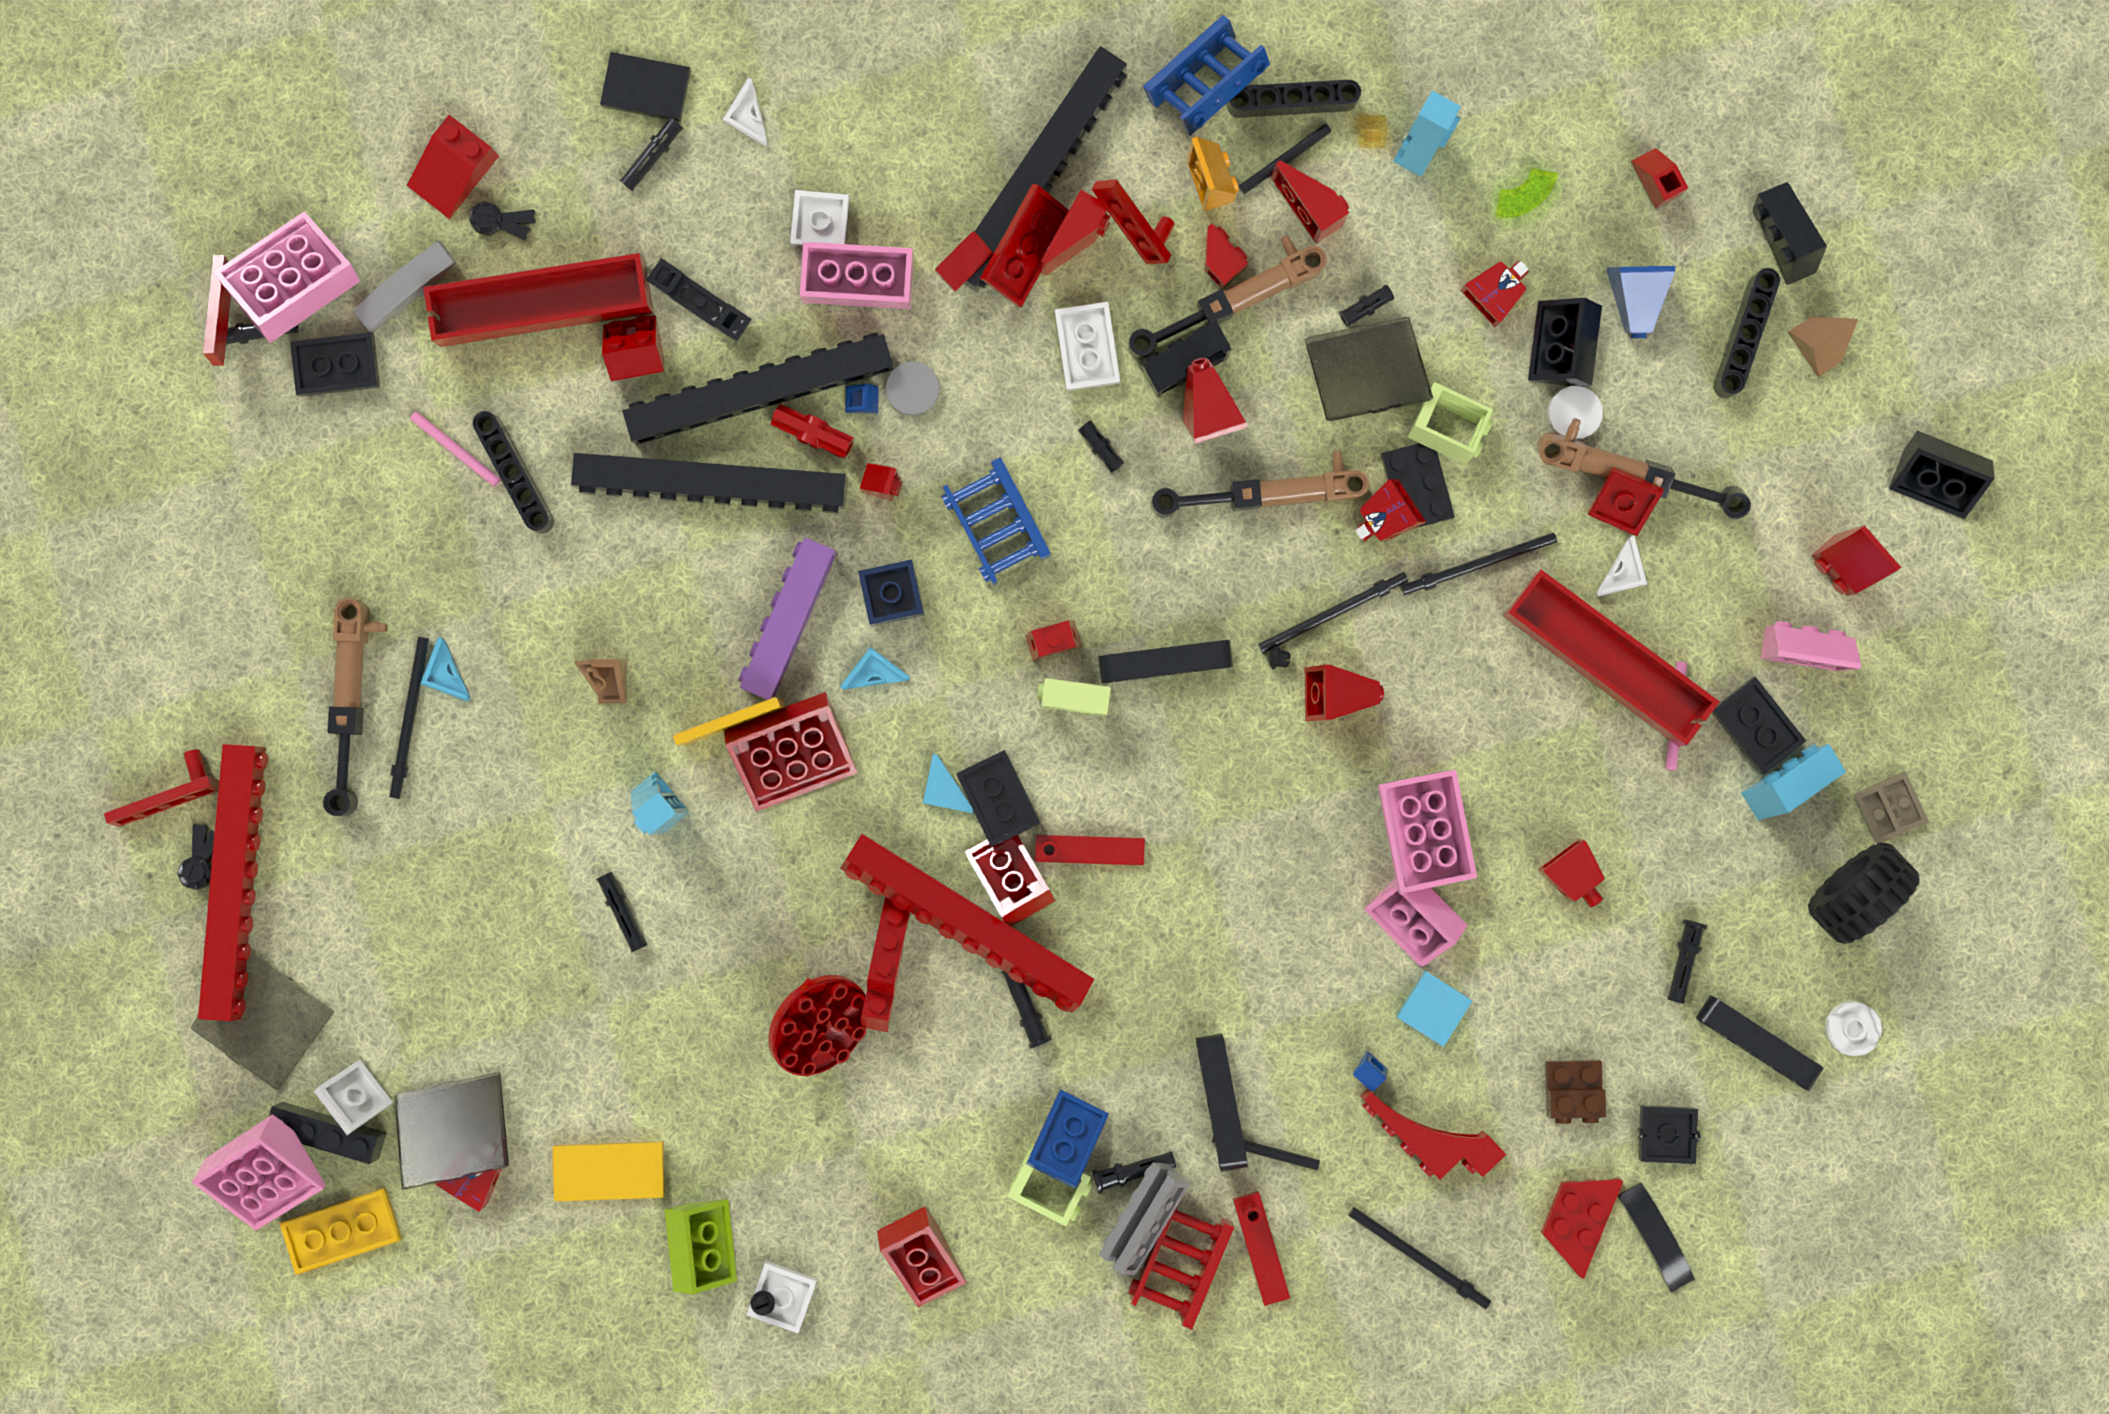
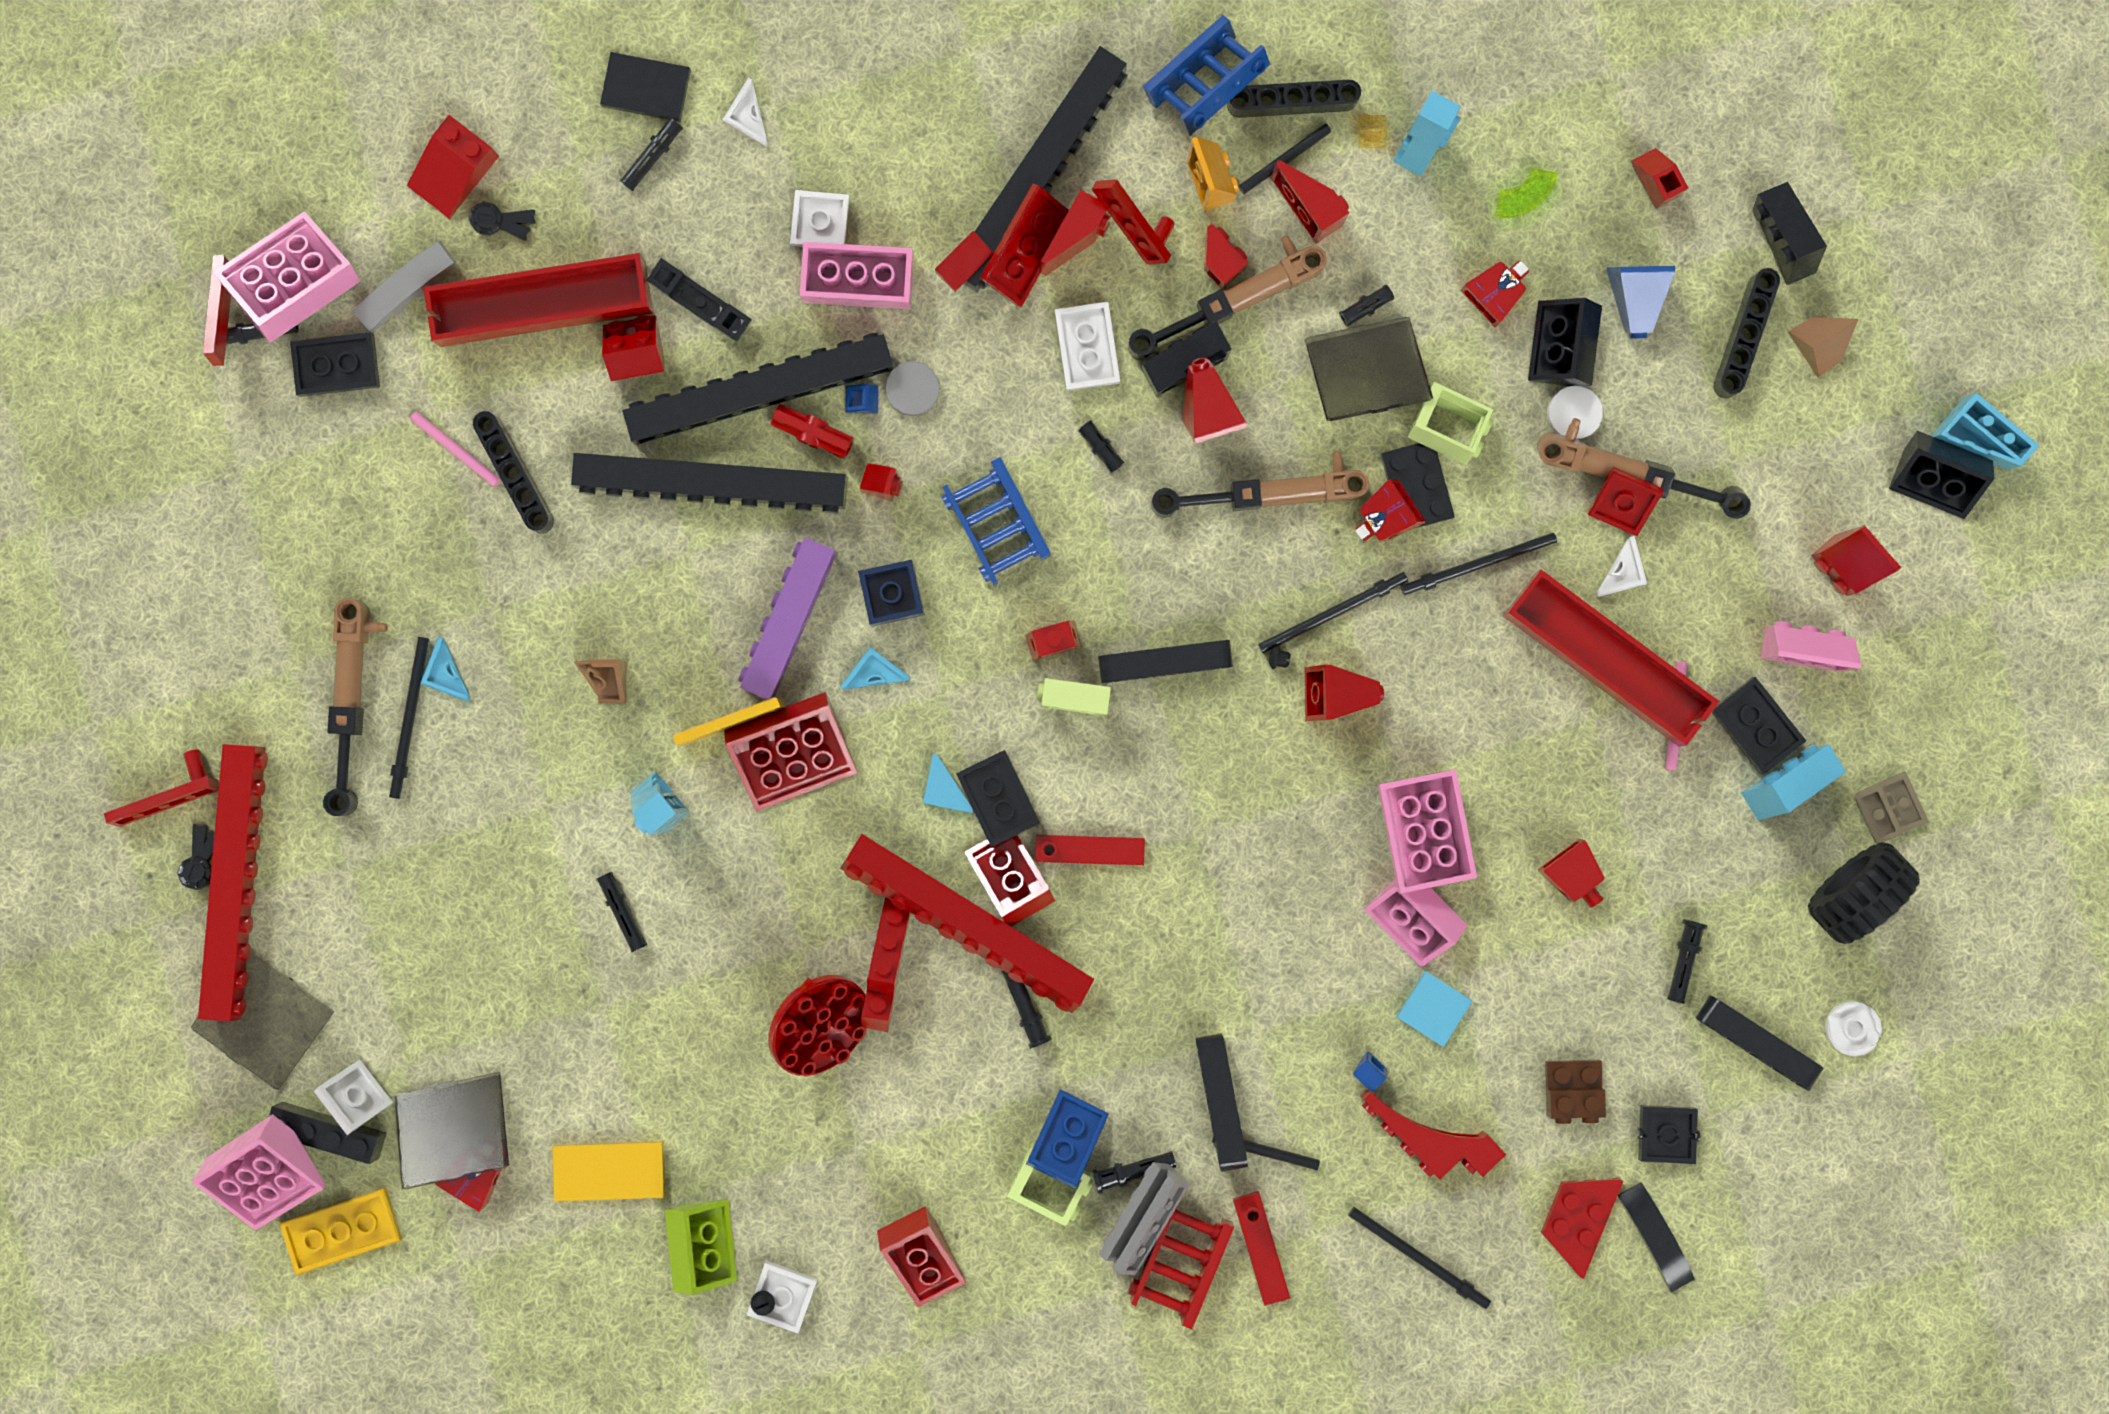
(1986, 432): none -> medium azure wedge

